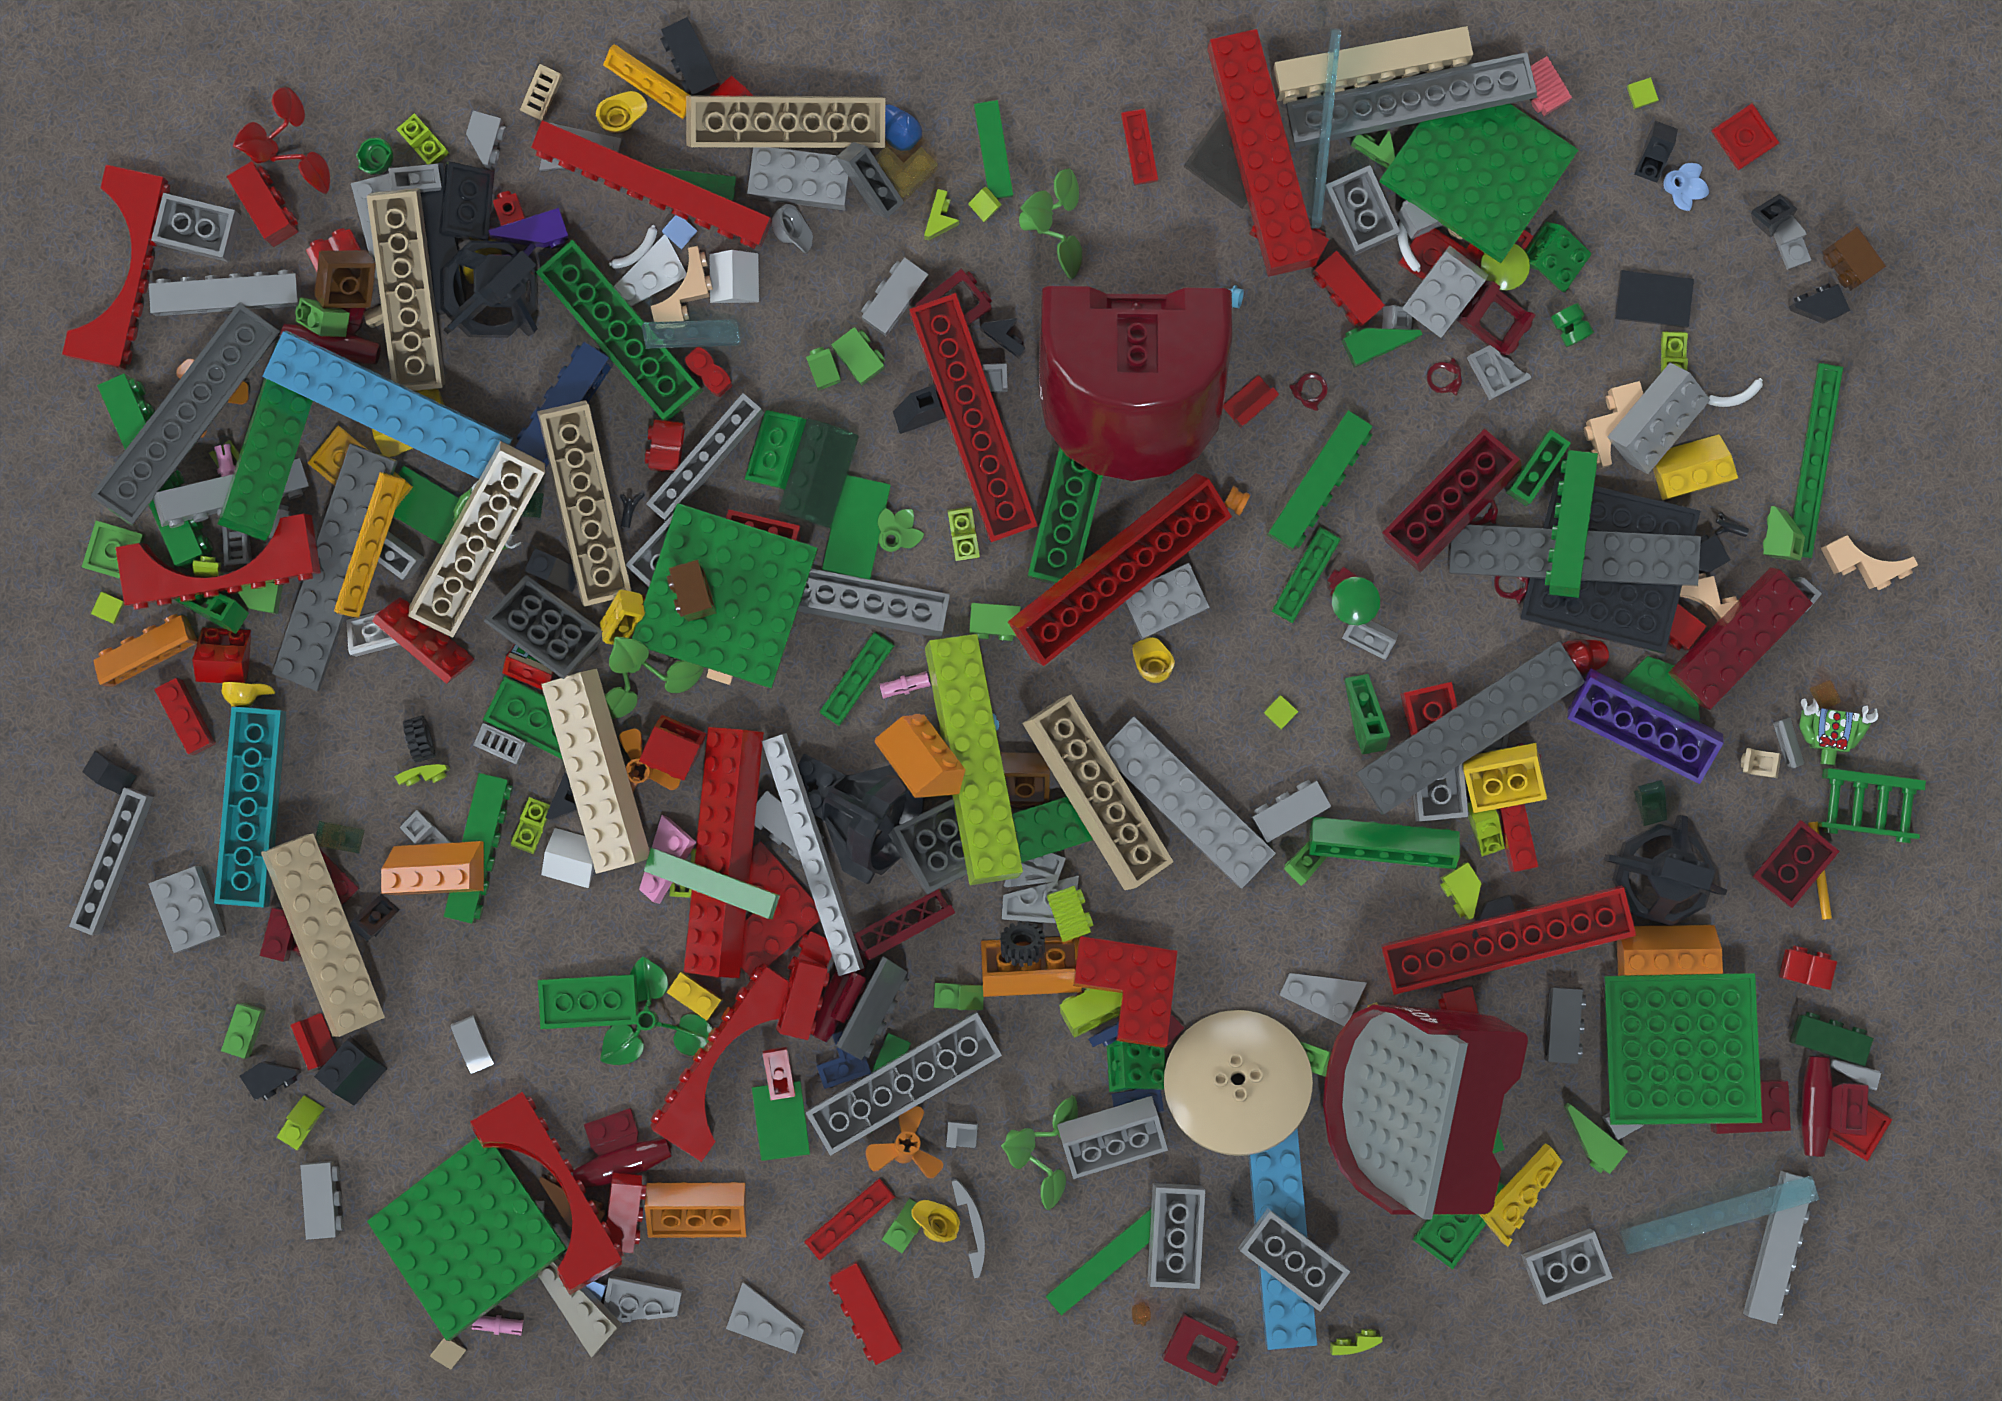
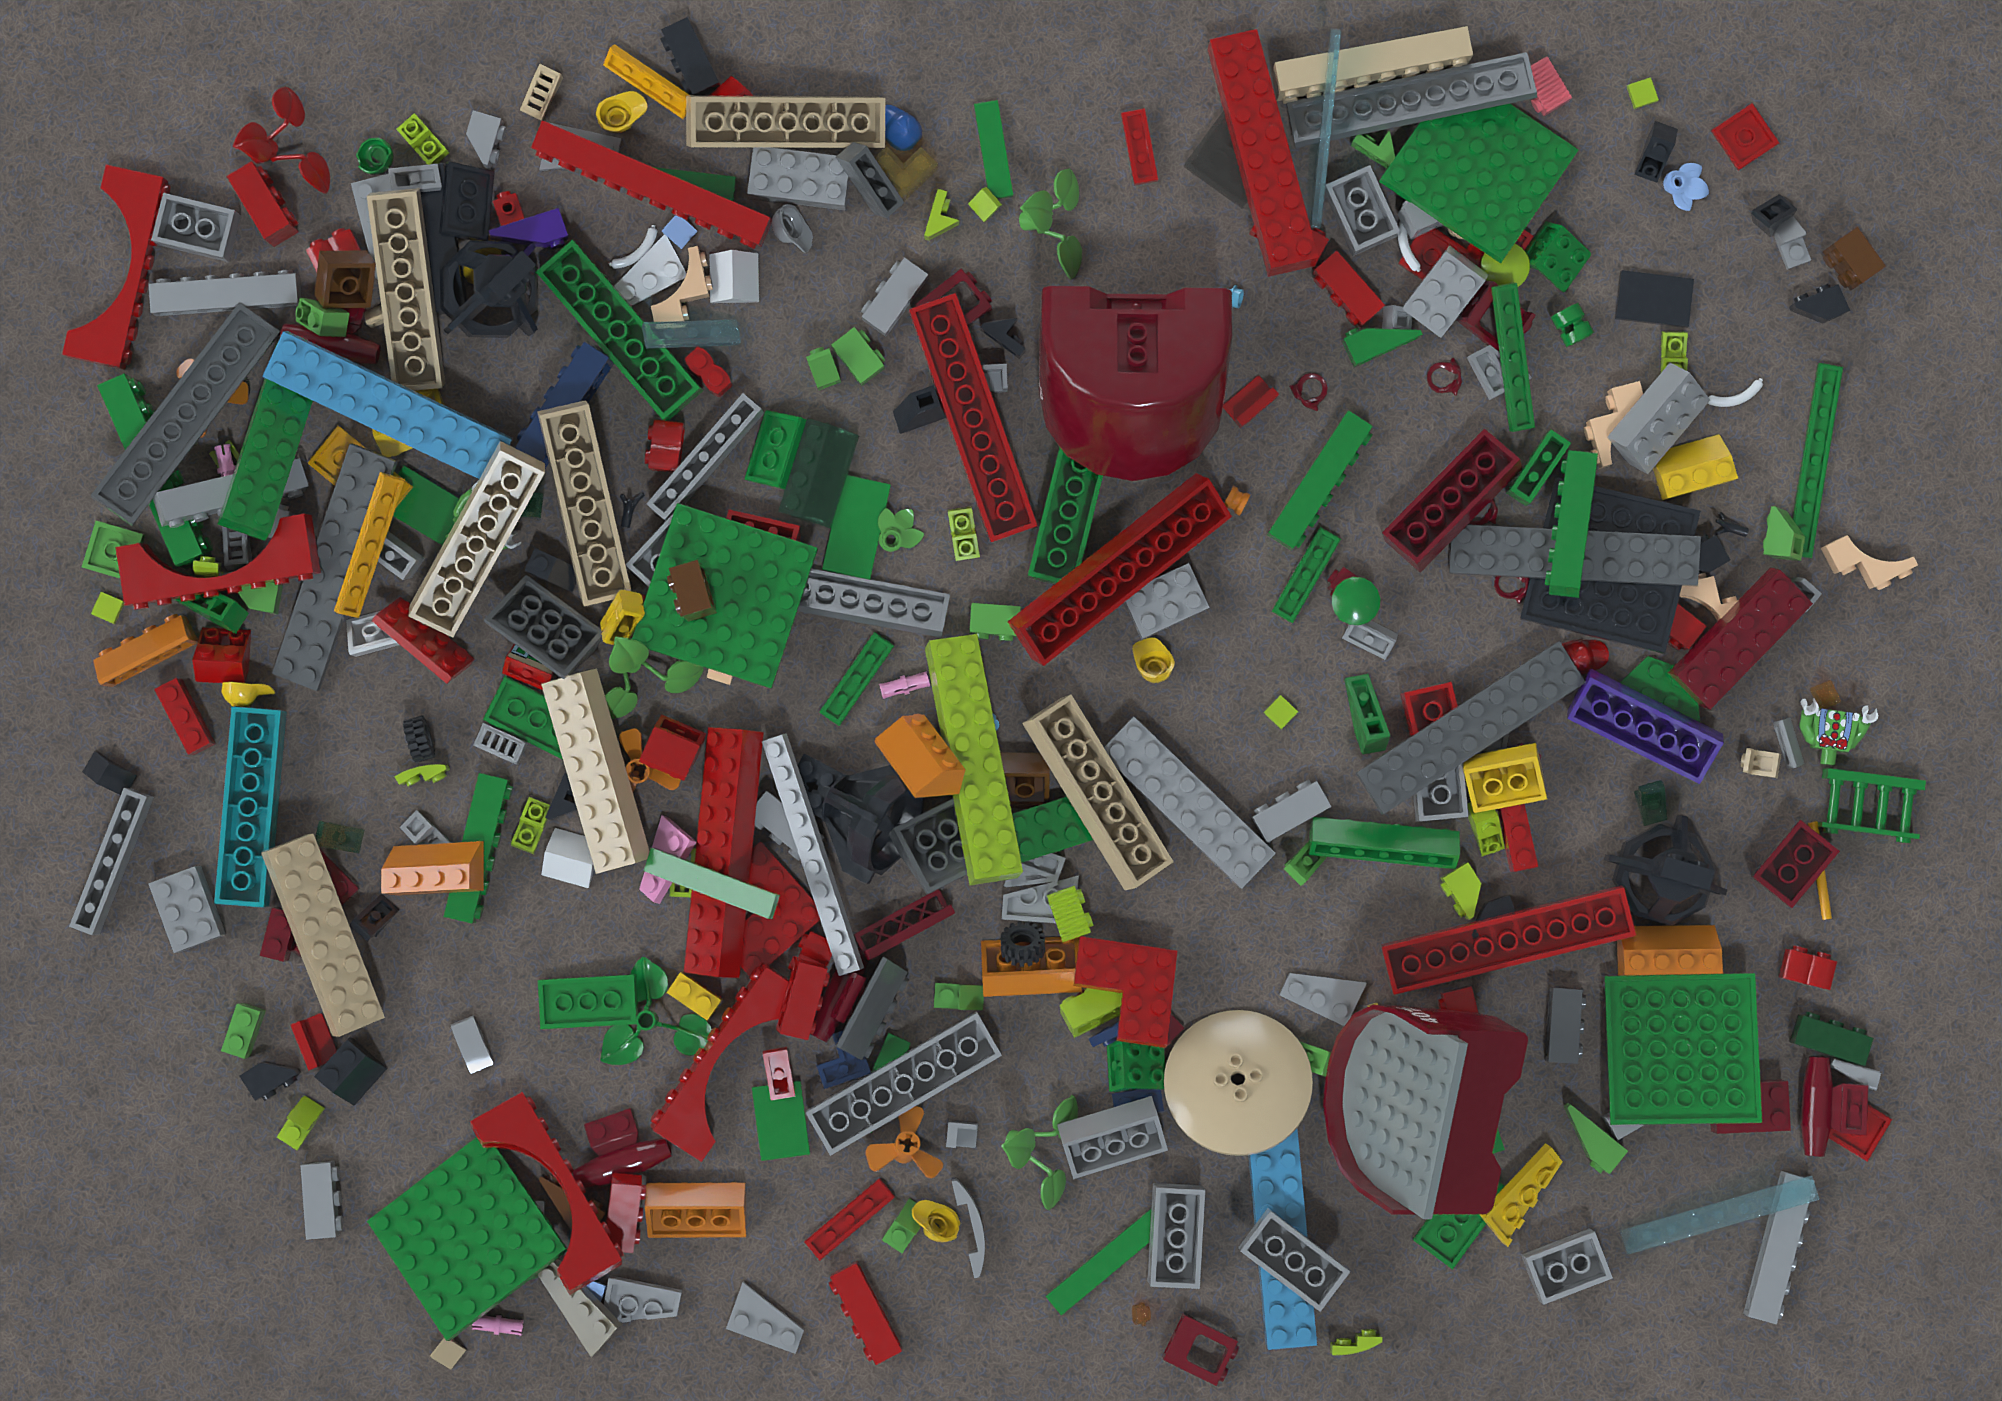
(1513, 357): none -> green tile

